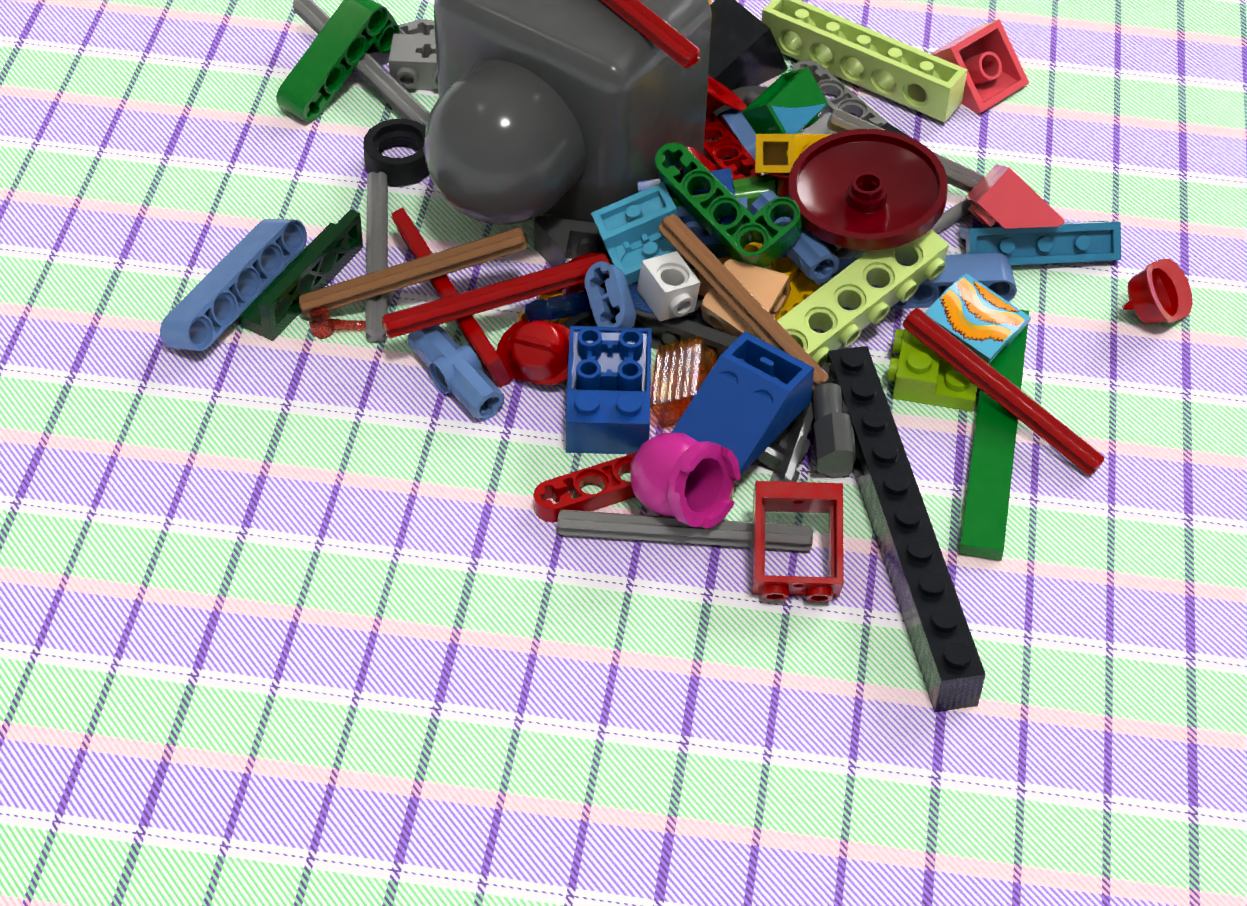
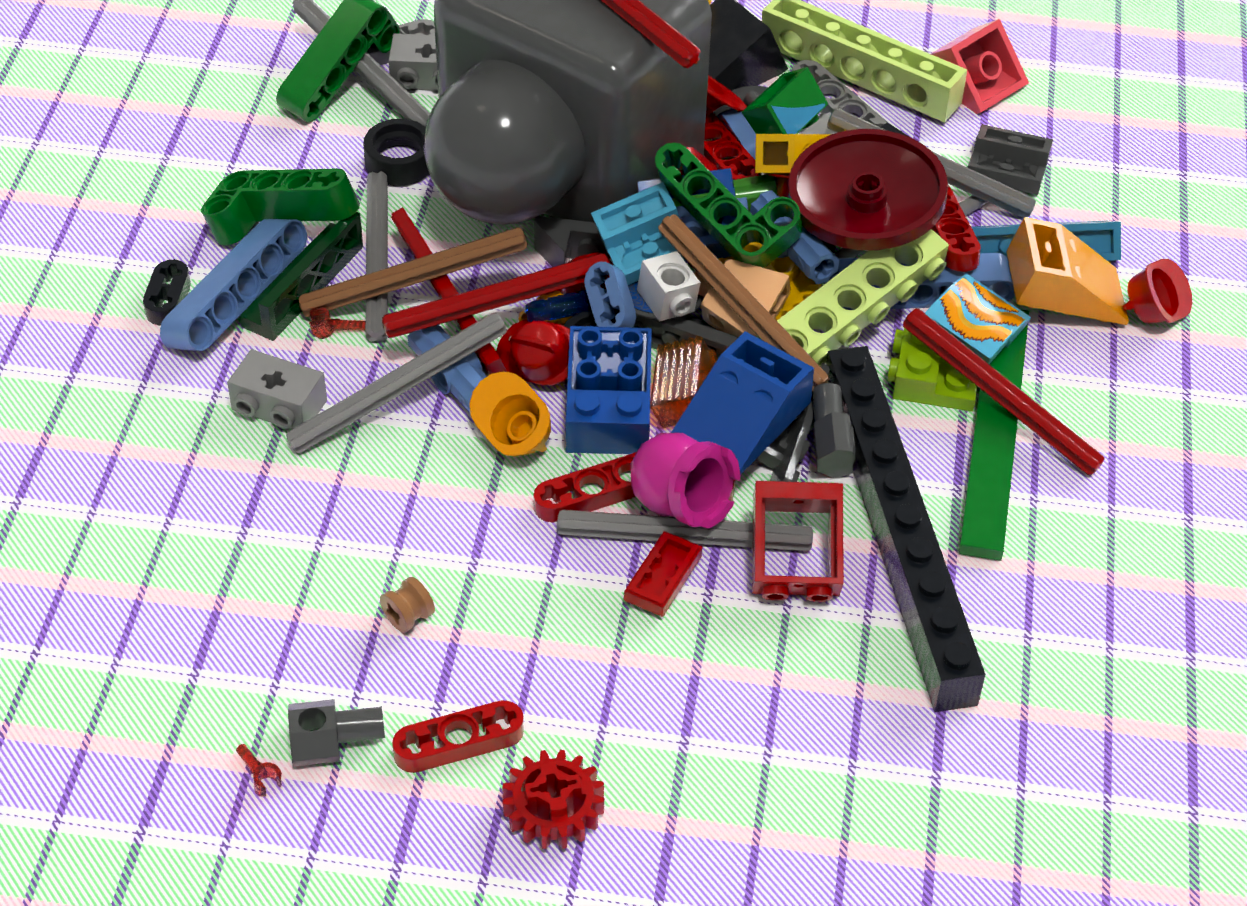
(158, 290): none -> black beam
(259, 770): none -> clear red hand
(276, 390): none -> light grey brick
(277, 194): none -> green beam
(333, 728): none -> dark grey piece
(396, 383): none -> light grey axle
(407, 604): none -> medium nougat wheel
(469, 719): none -> red beam
(510, 414): none -> light orange piece
(553, 799): none -> red gear
(663, 573): none -> red plate
(955, 229): none -> red beam
(1009, 202): coral slope -> none
(1011, 157): none -> dark grey slope
(1063, 274): none -> light orange slope

